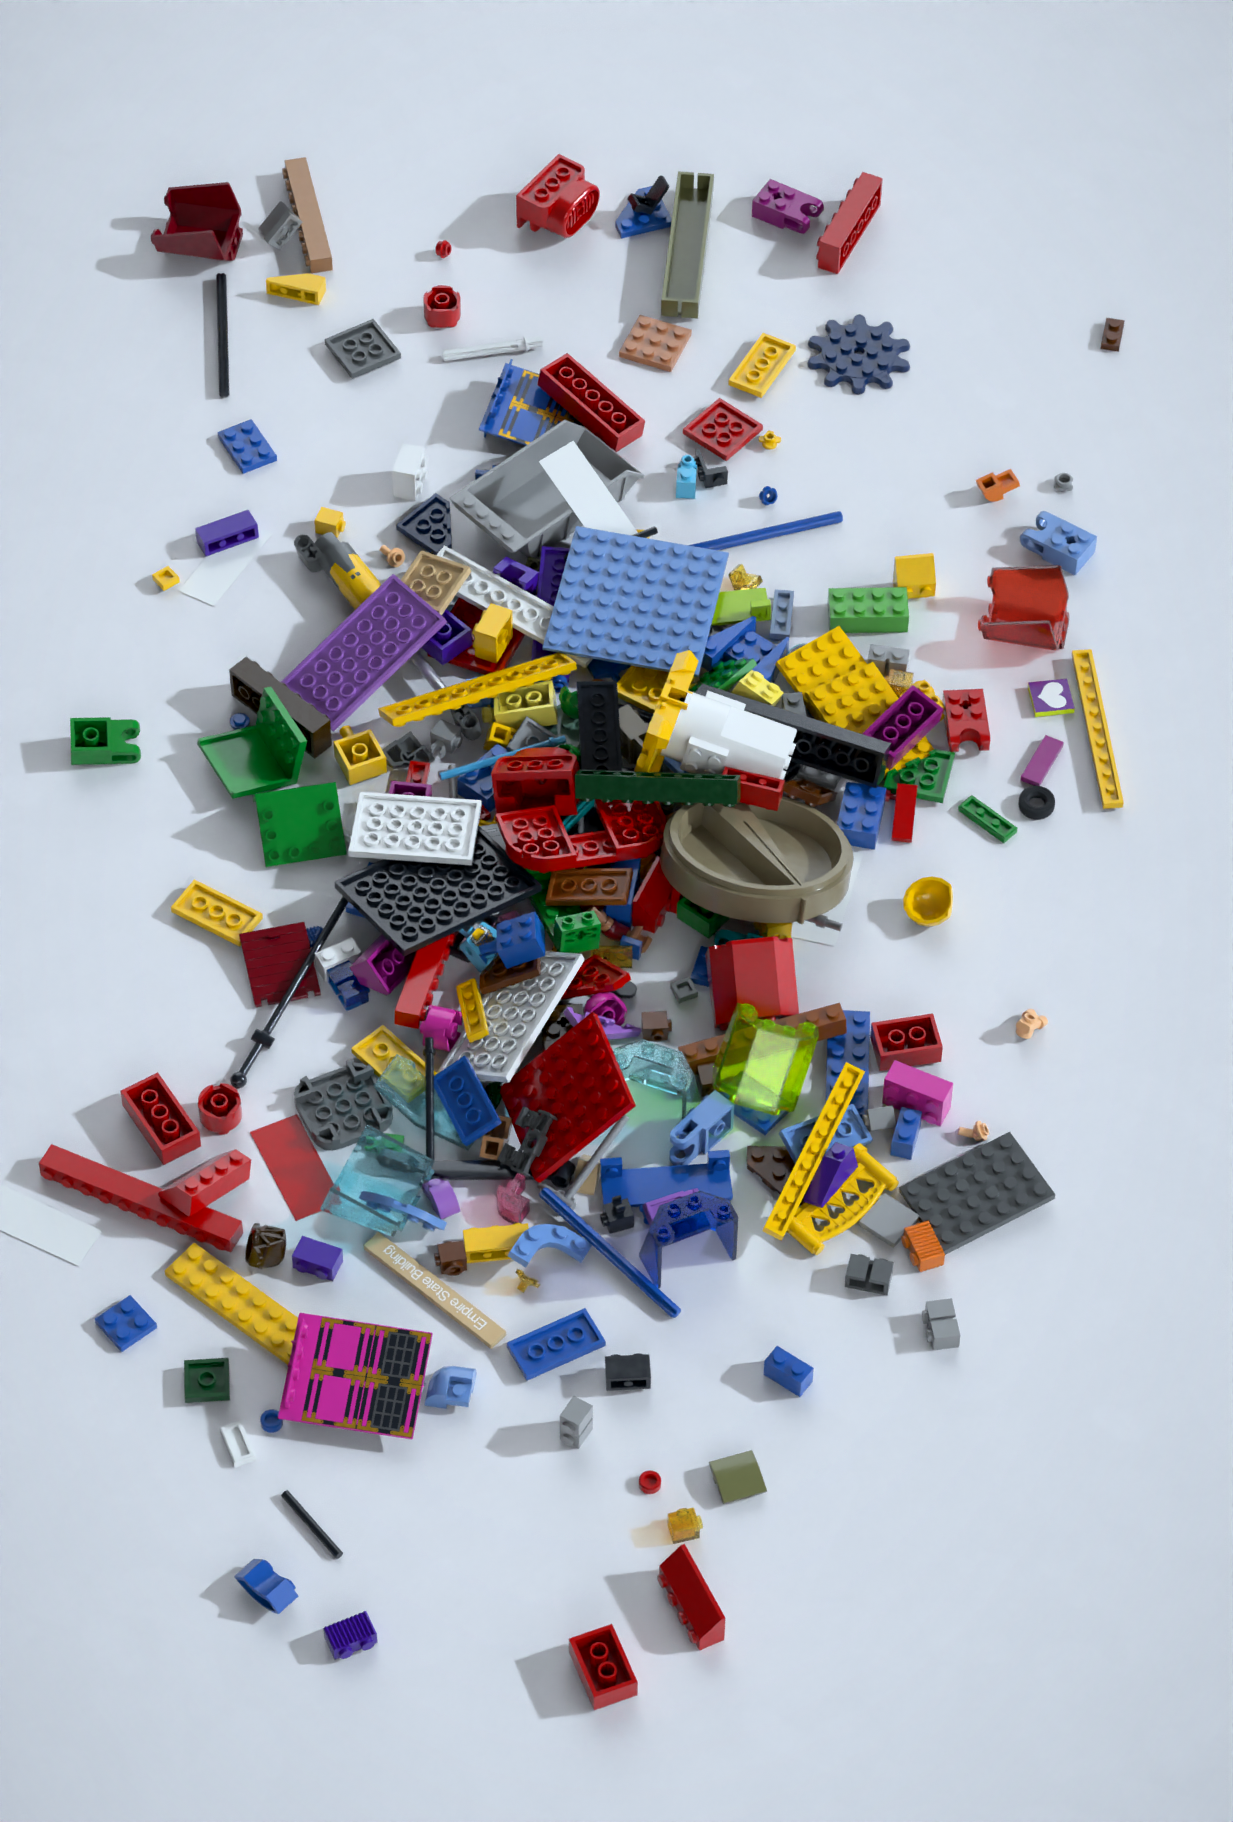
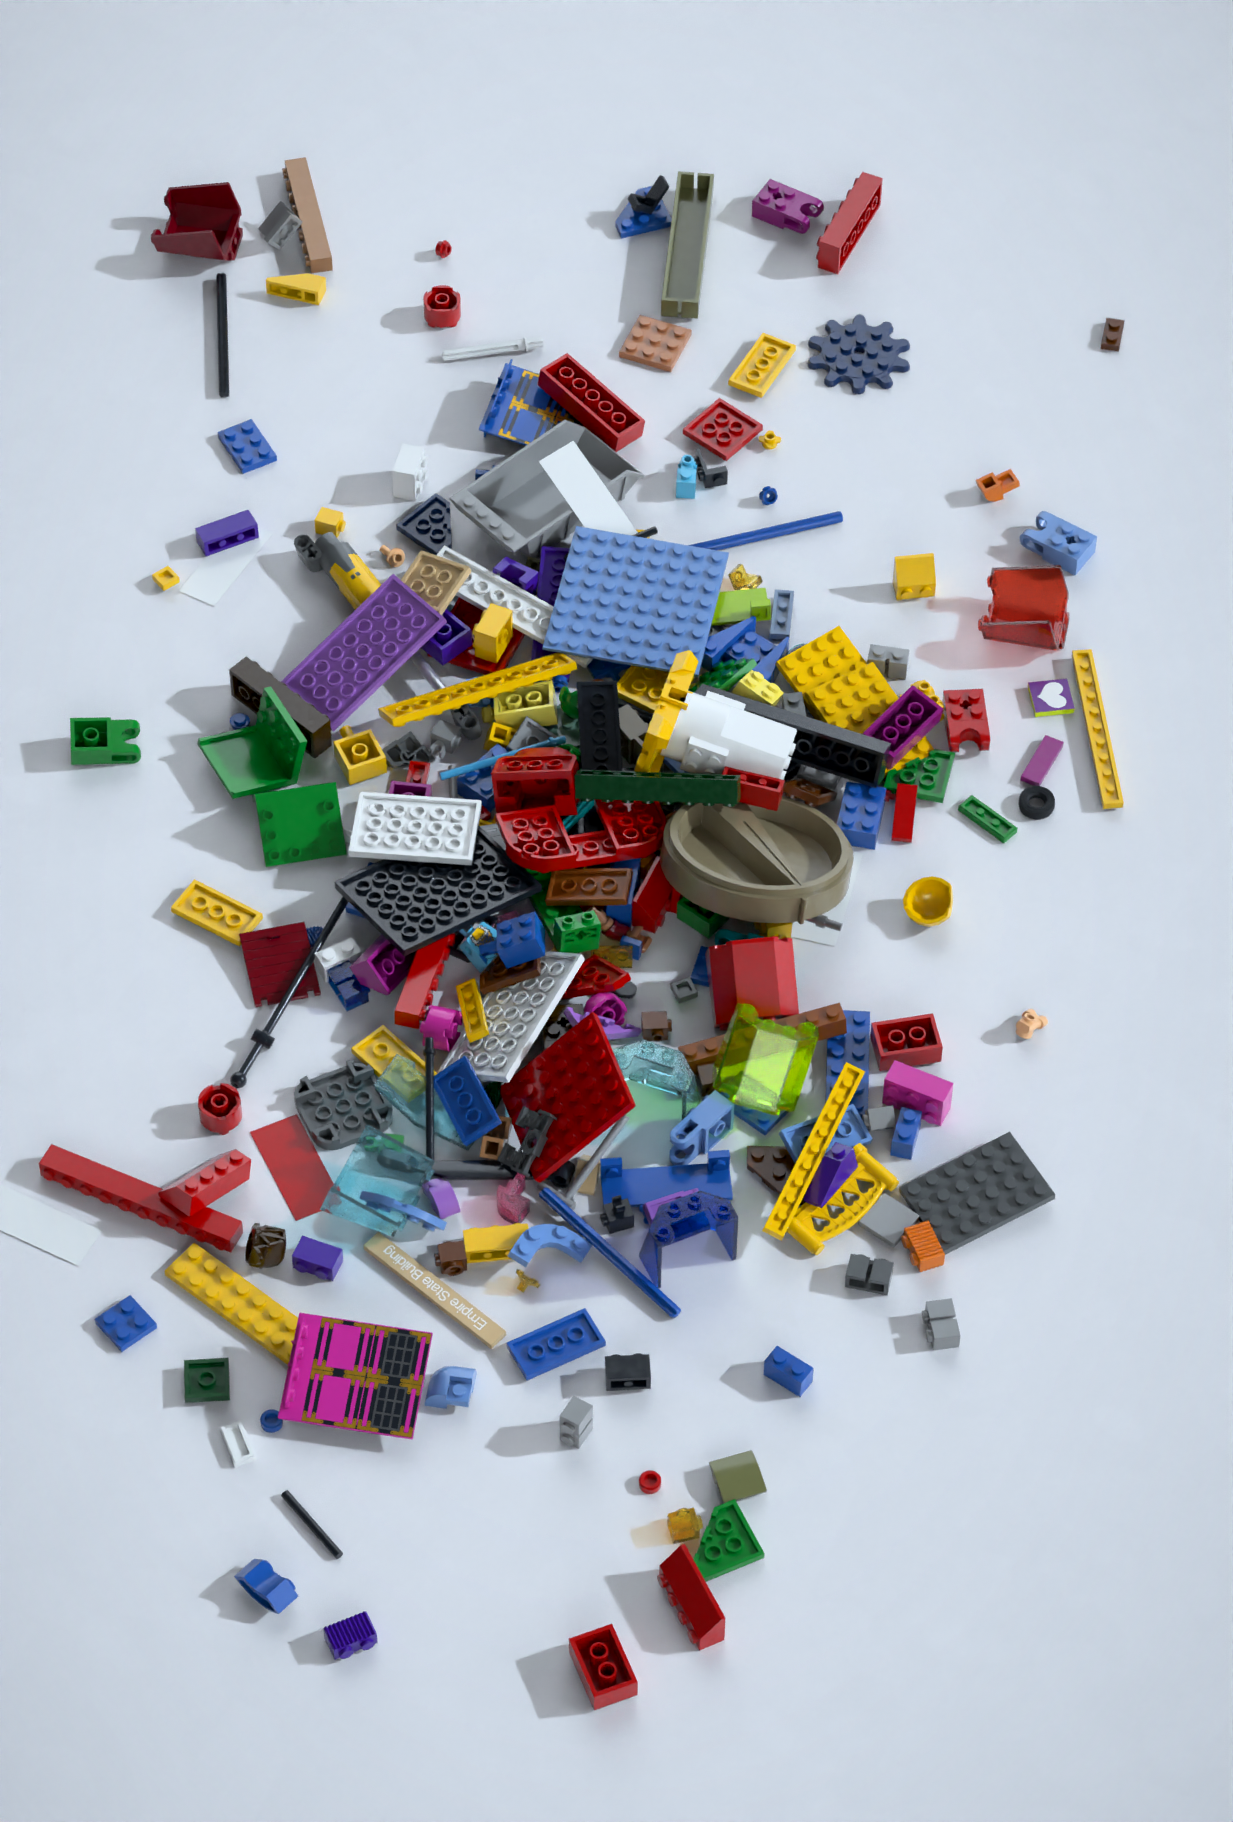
(160, 1118): red brick -> none
(362, 348): dark grey plate -> none
(557, 198): red brick -> none
(727, 1543): none -> green plate
(868, 609): bright green brick -> none
(899, 681): clear yellow brick -> none
(978, 1132): light nougat plate -> none
(1063, 482): light grey plate -> none

